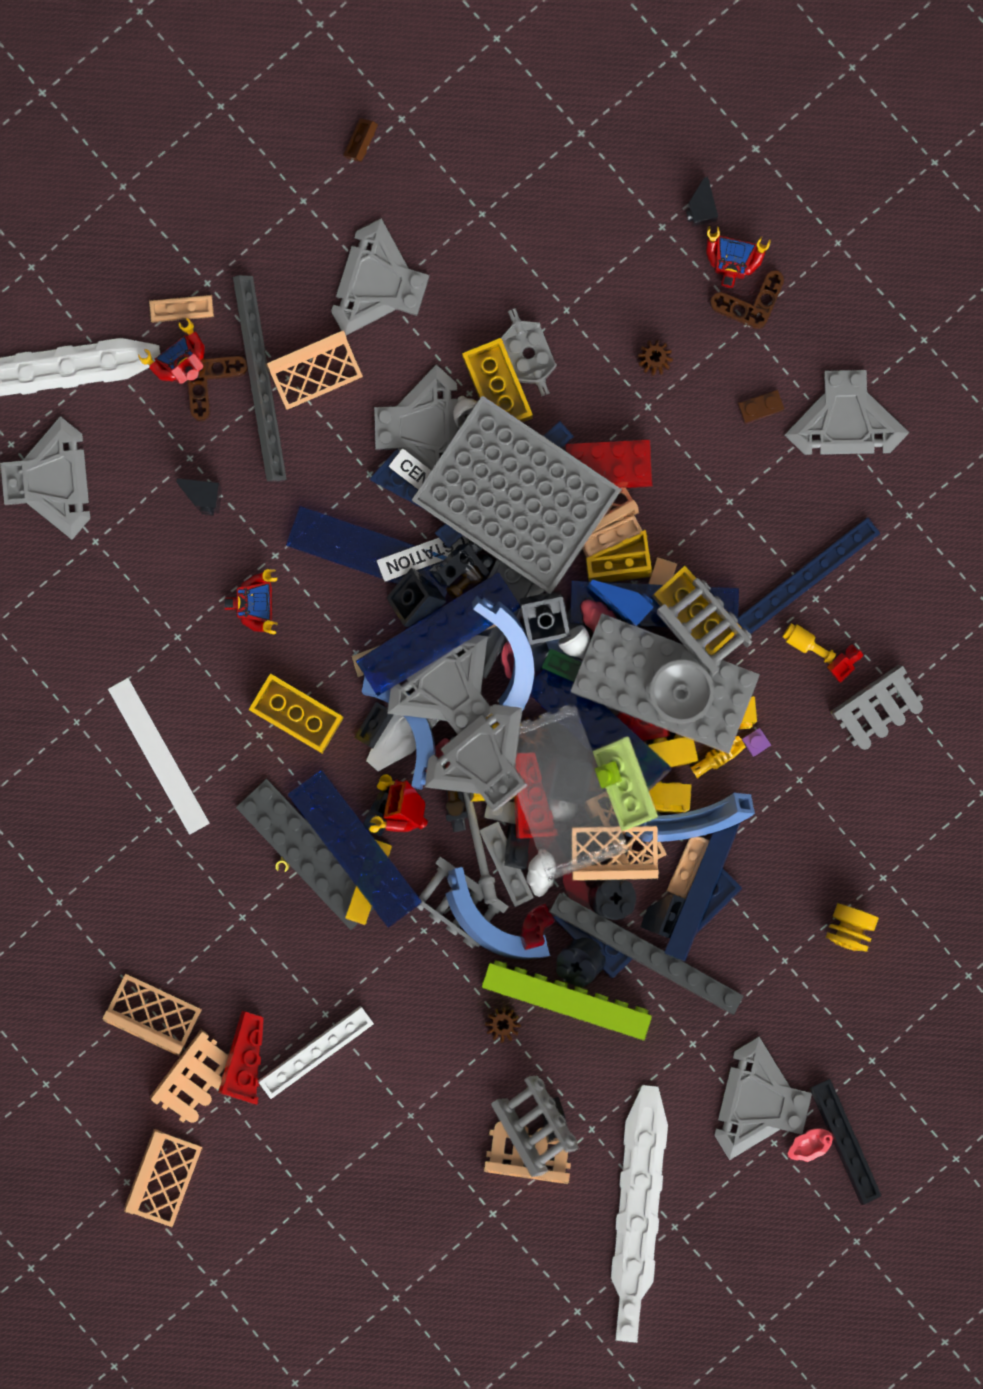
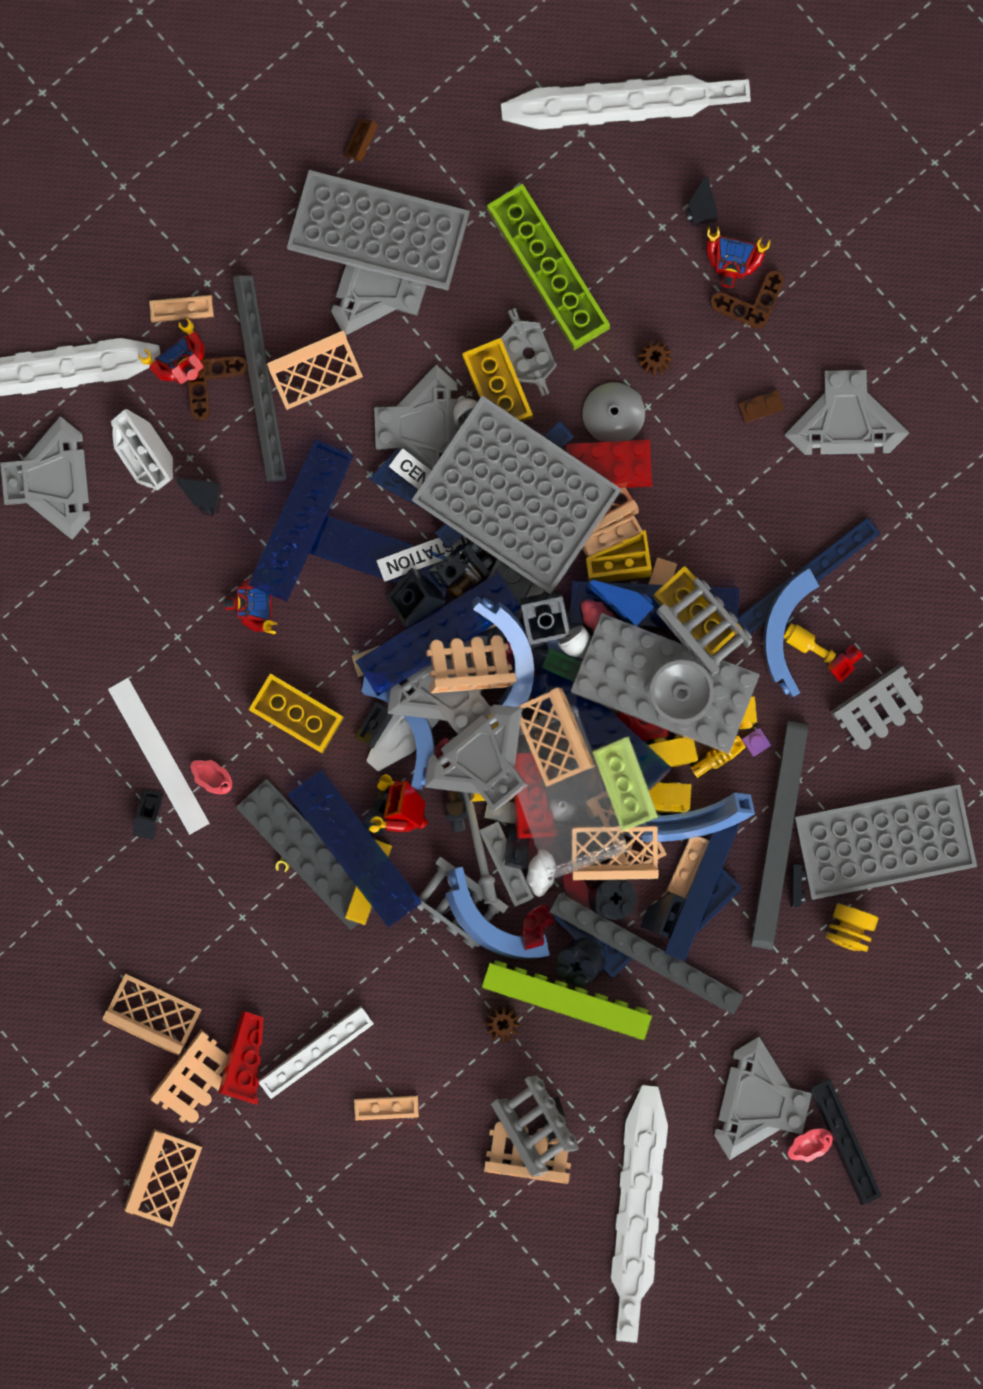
(142, 450): none -> white wedge
(148, 814): none -> black slope
(211, 776): none -> coral arm
(301, 520): none -> clear blue plate
(378, 230): none -> light grey plate
(386, 1107): none -> light nougat tile
(462, 680): none -> light nougat fence
(548, 267): none -> lime brick
(571, 731): none -> light nougat fence
(608, 774): lime plate -> none
(610, 427): none -> light grey dish
(620, 101): none -> white plate
(775, 626): none -> medium blue arch
(779, 835): none -> dark grey beam
(797, 894): none -> black plate
(885, 842): none -> light grey plate

